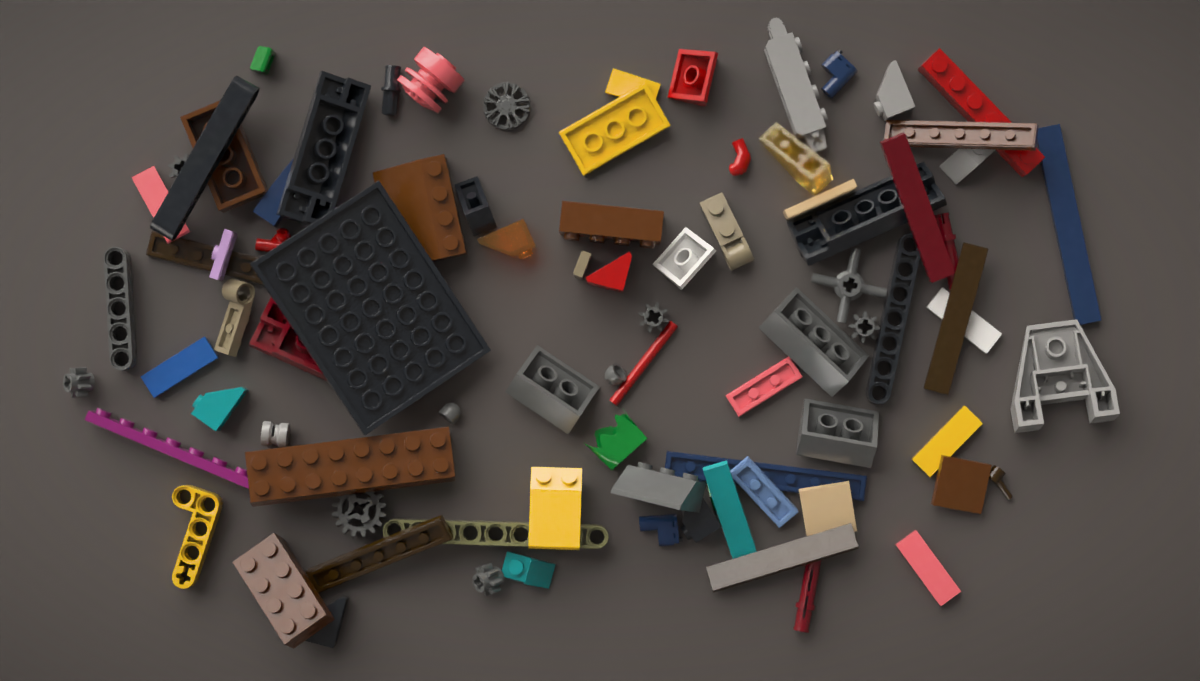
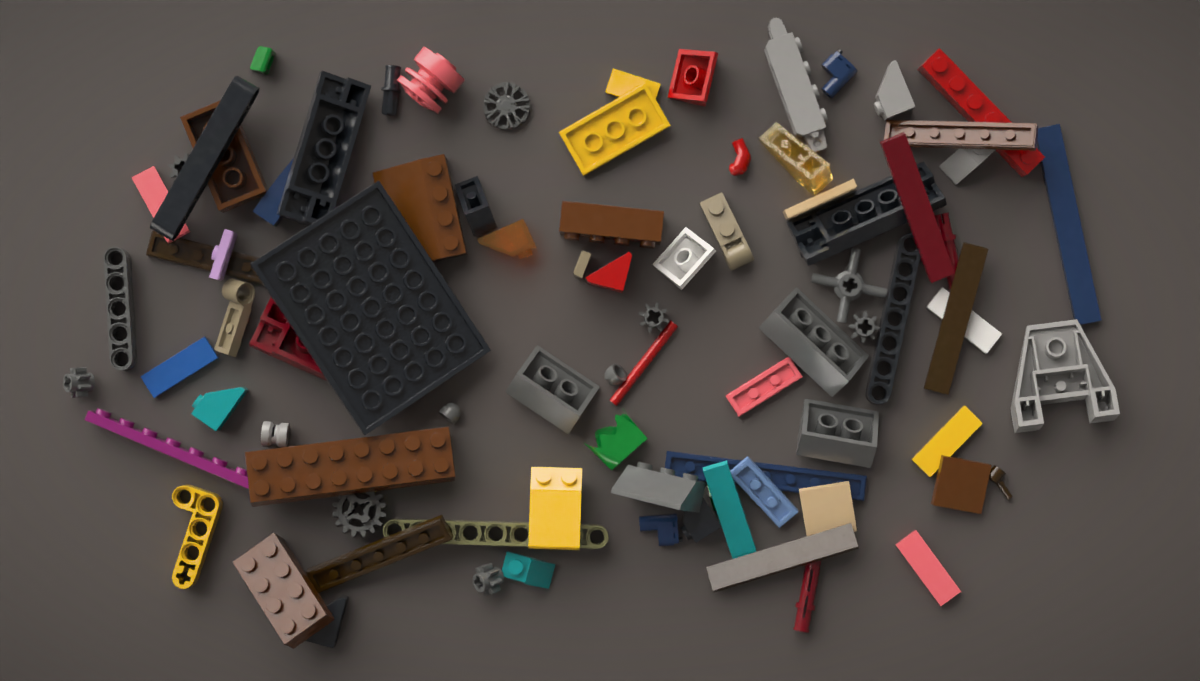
(267, 245): red arm -> none

